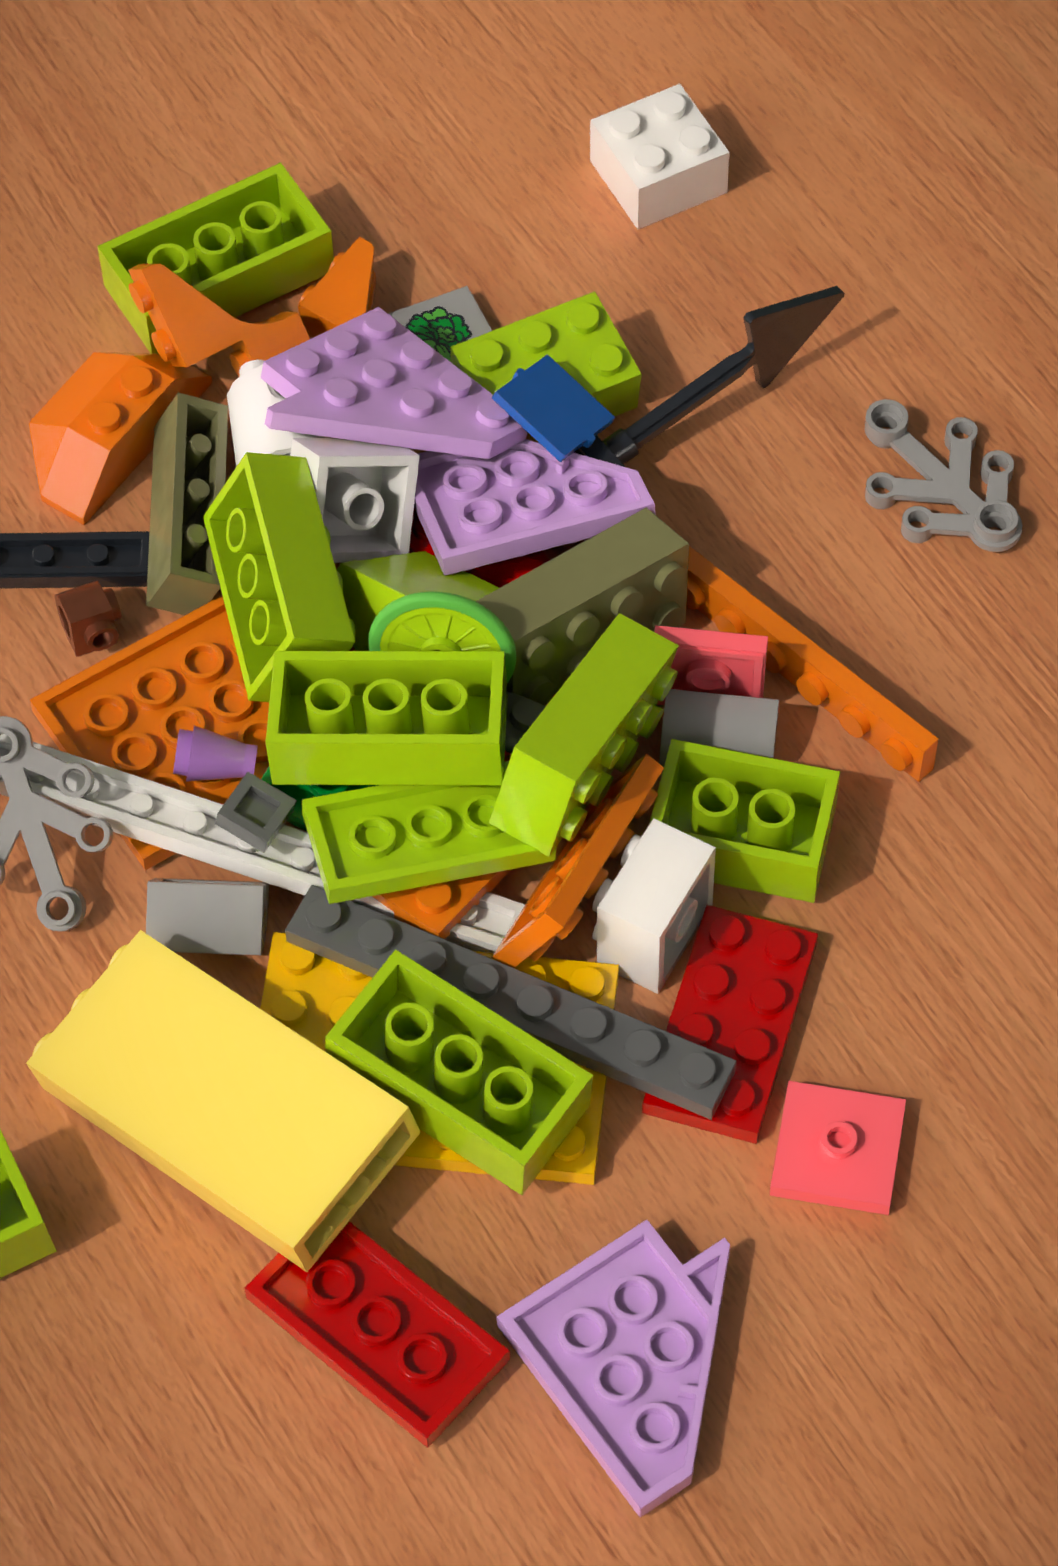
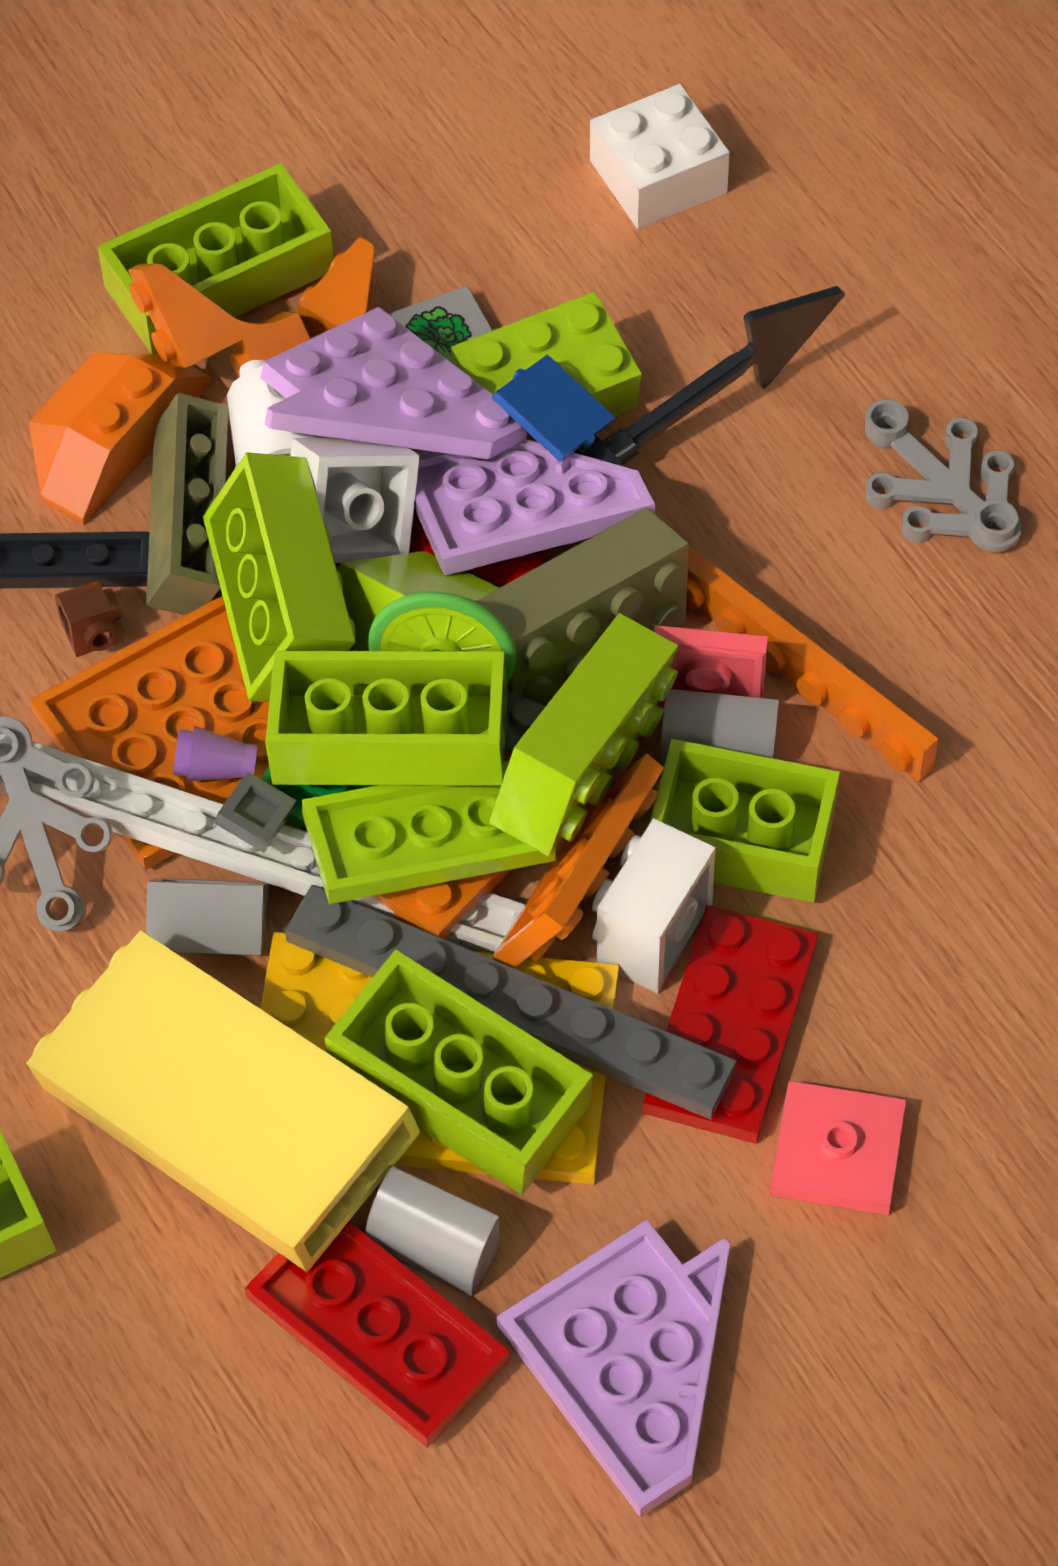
(433, 1231): none -> light grey brick

